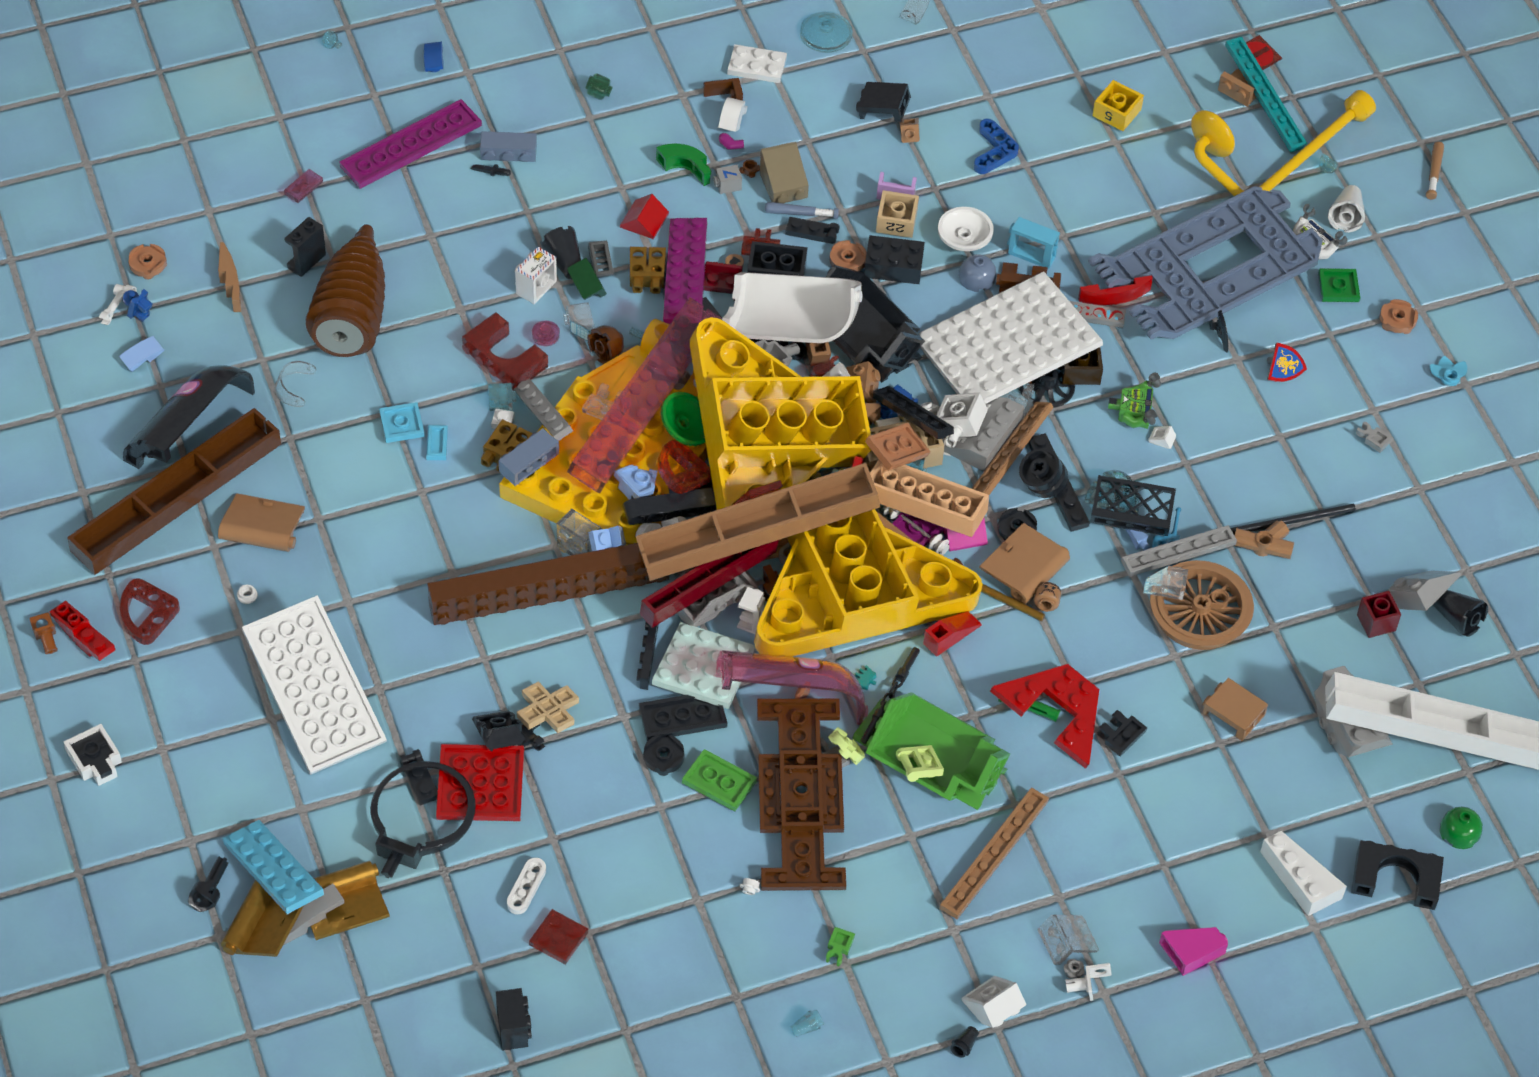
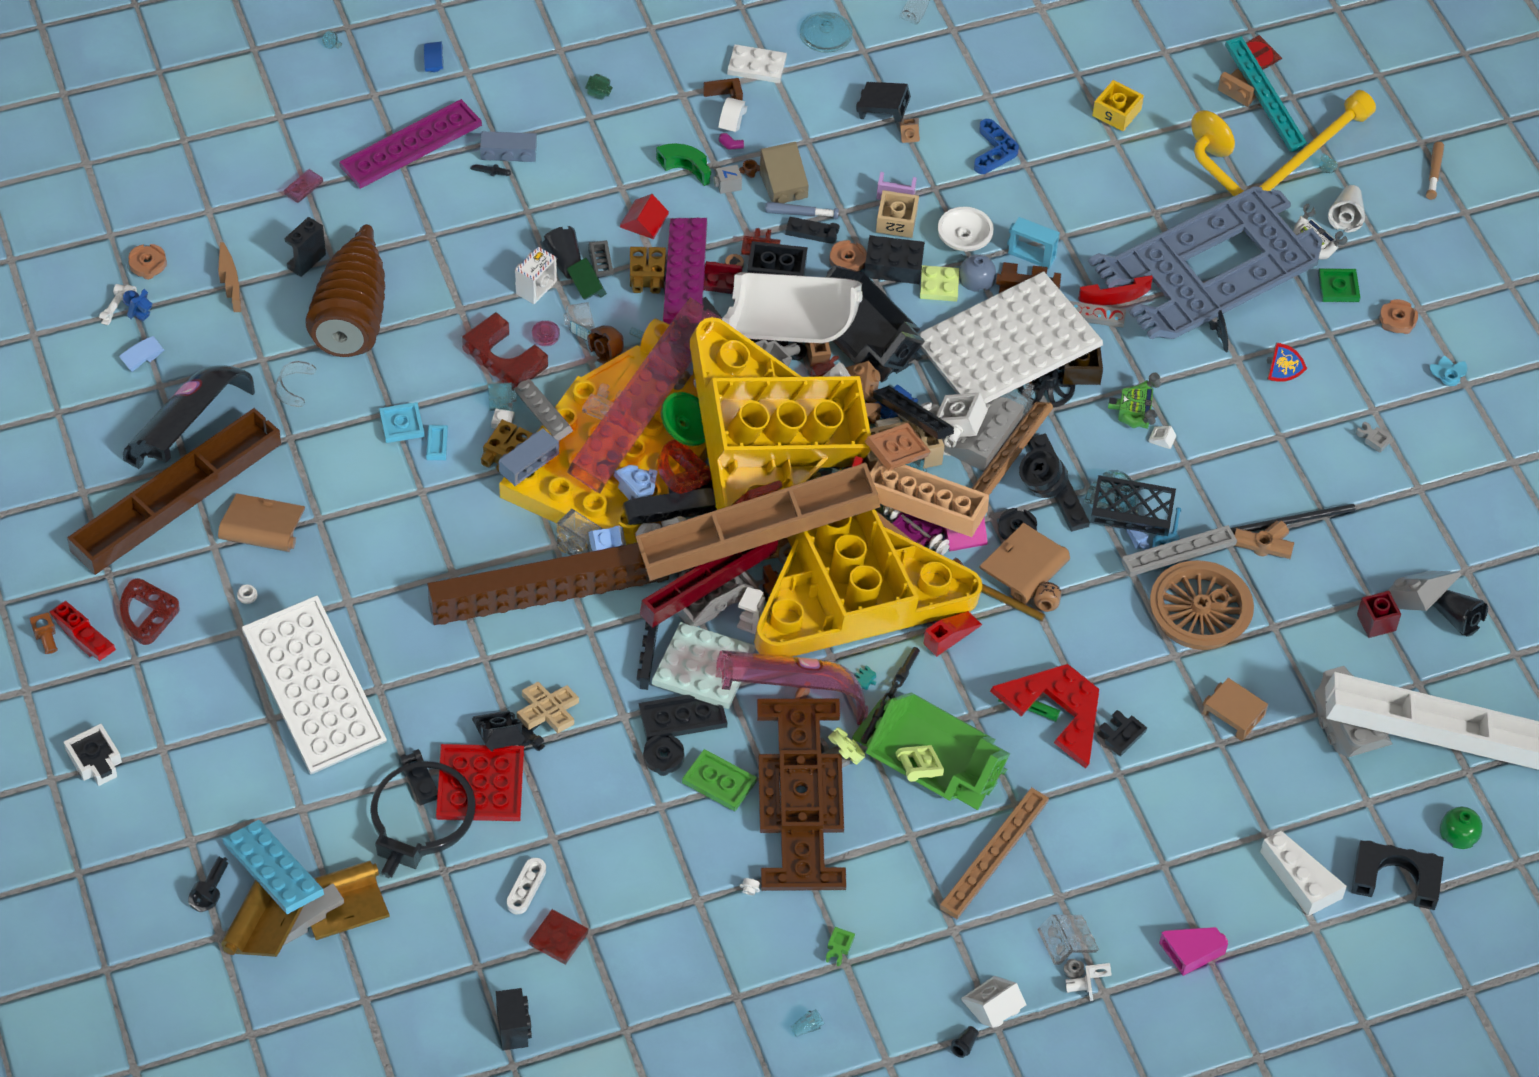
(939, 283): none -> yellowish green plate
(1167, 583): clear slope -> none

